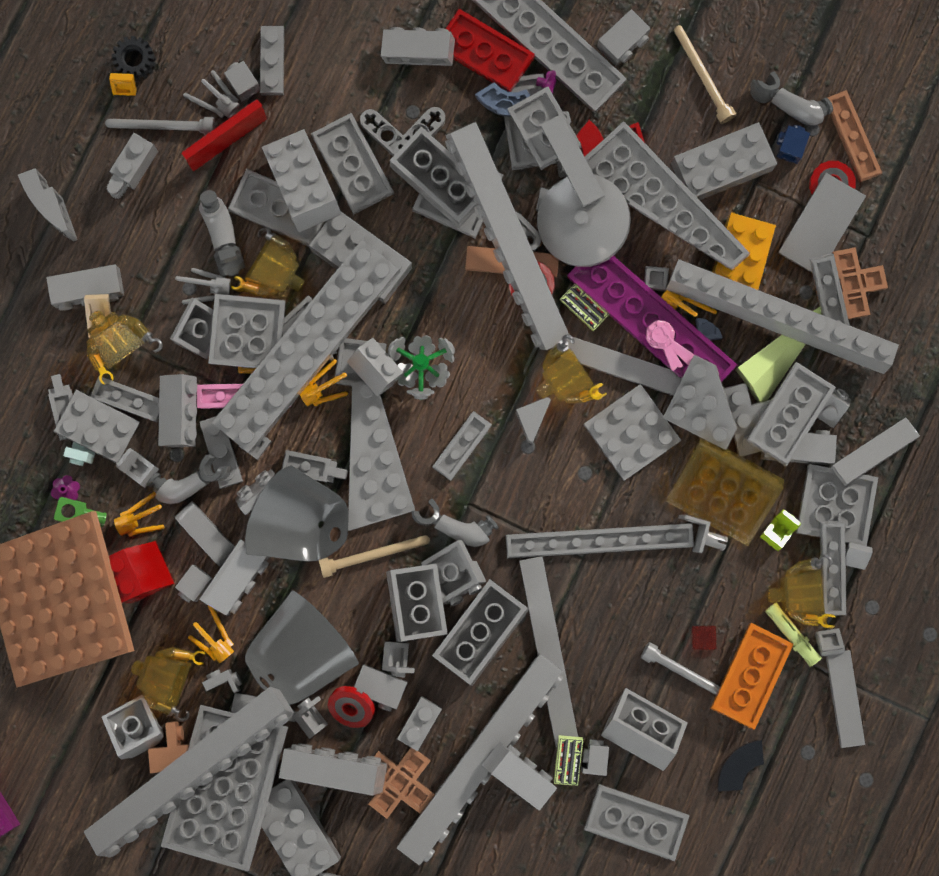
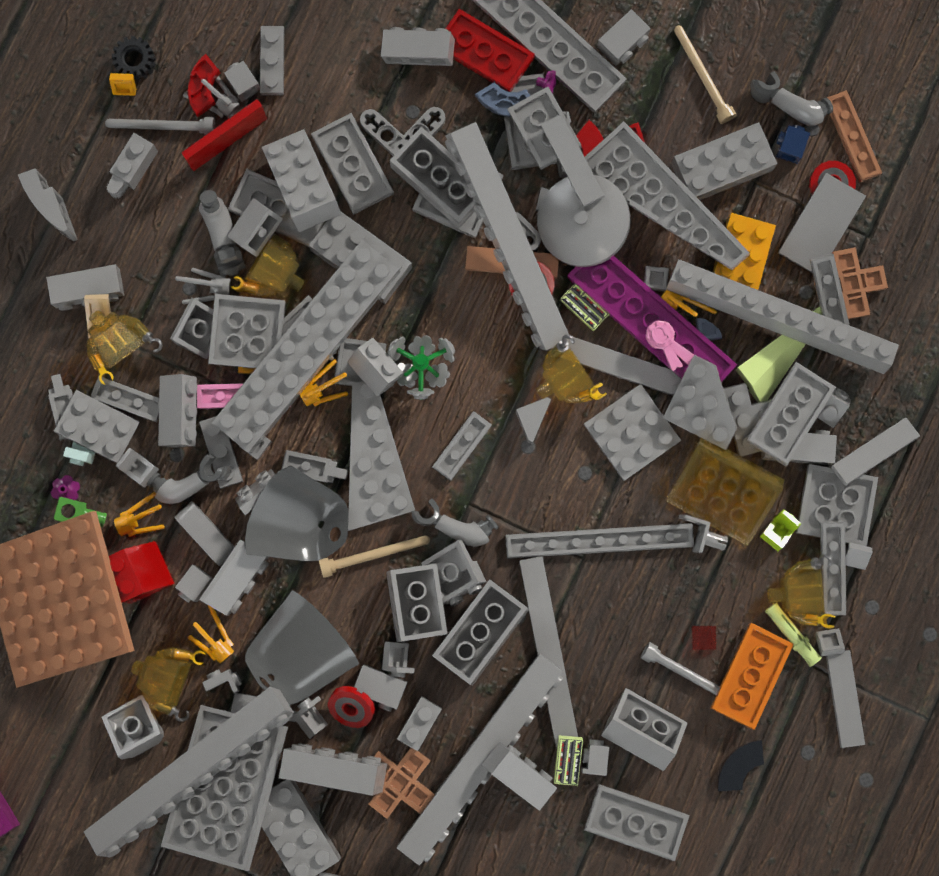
(163, 756): nougat brick -> none
(198, 94): none -> red tile
(255, 227): none -> light grey brick

